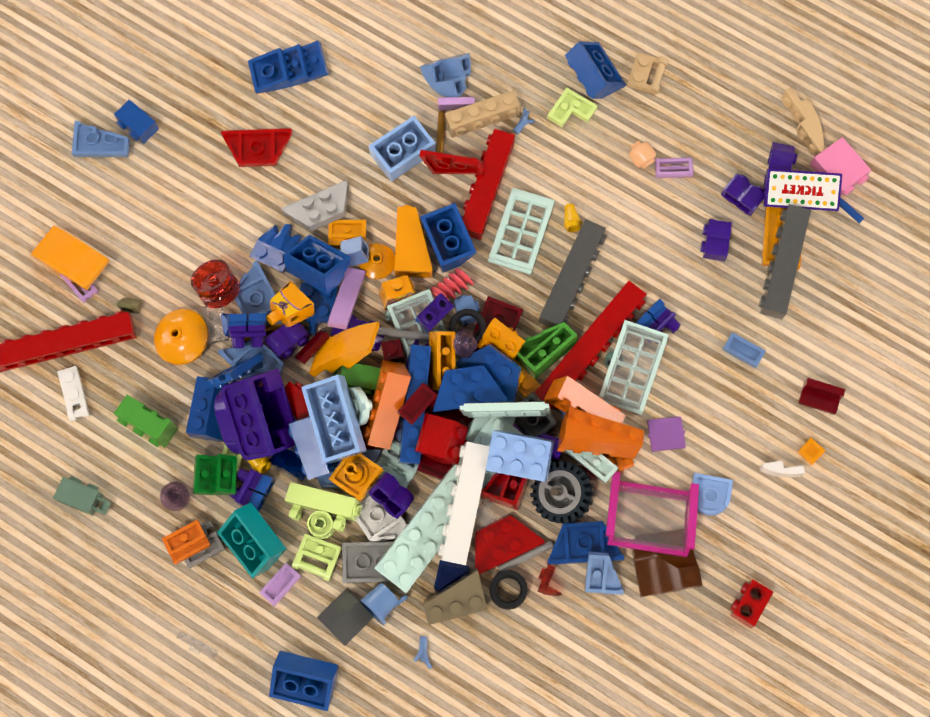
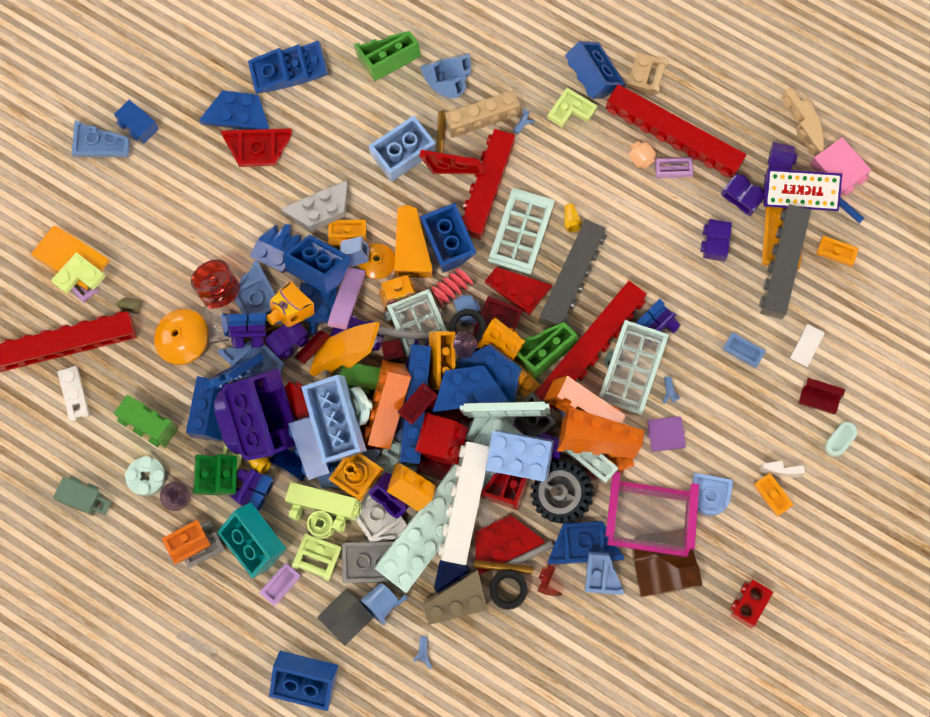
(77, 269): none -> yellowish green plate
(134, 474): none -> light aqua plate
(235, 111): none -> blue wing
(388, 54): none -> bright green wedge
(410, 487): none -> light orange slope
(434, 312): dark purple hips -> none
(454, 103): lavender tile -> none
(502, 566): none -> pearl gold bar
(518, 289): none -> red wing
(670, 392): none -> medium blue bar
(675, 131): none -> red brick
(773, 494): none -> light orange plate
(807, 345): none -> white slope
(811, 451): light orange tile -> none
(837, 251): none -> light orange plate
(841, 439): none -> light aqua tile

